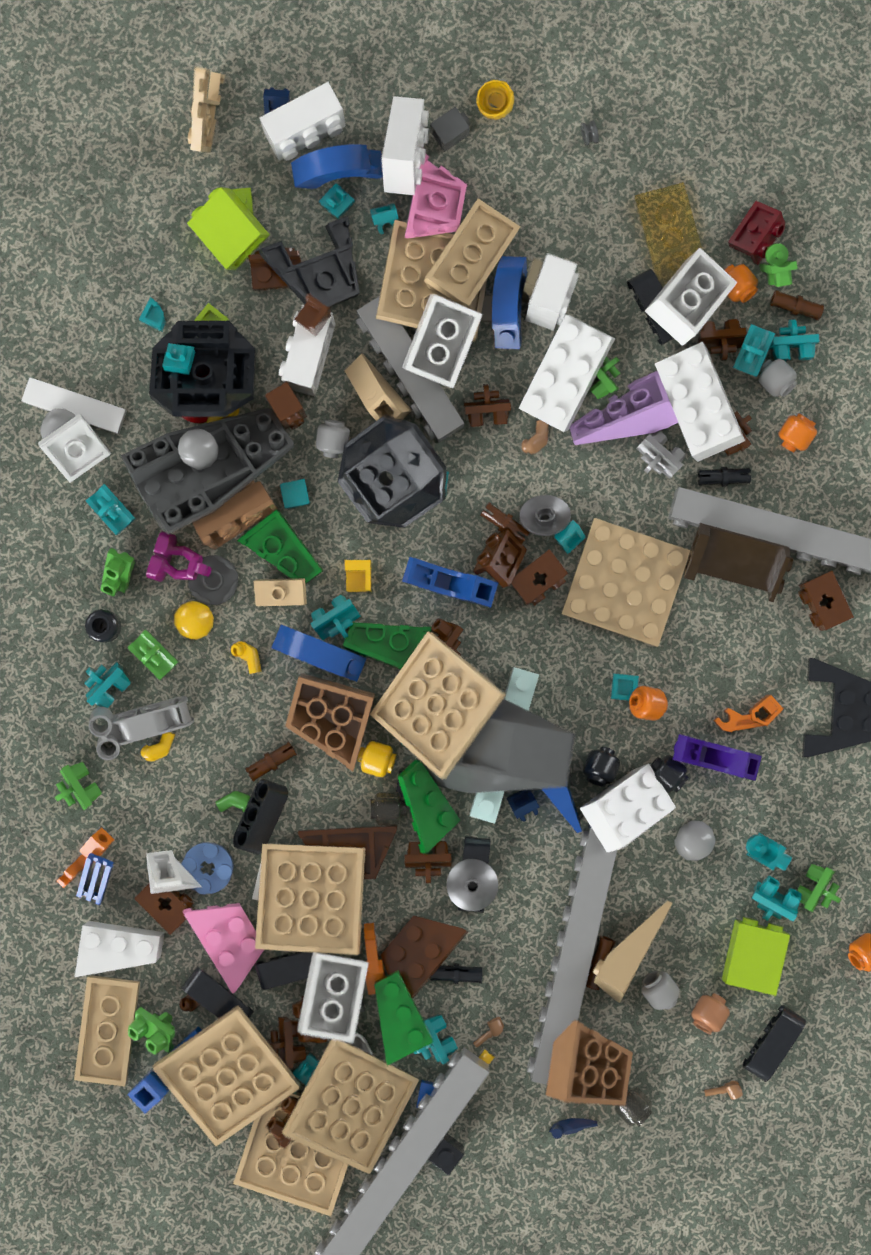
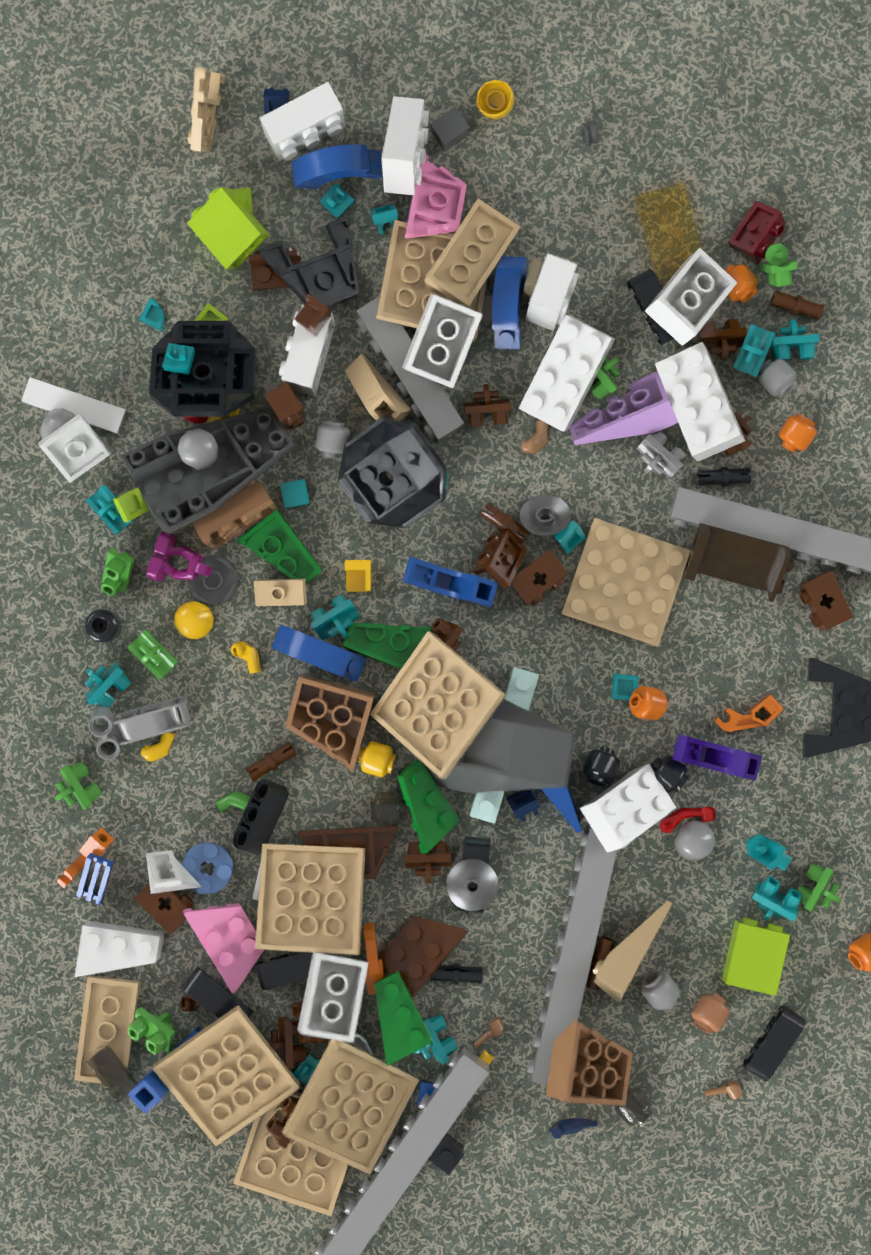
(112, 1073): none -> clear smoke tile
(131, 504): none -> lime plate
(669, 823): none -> red piece

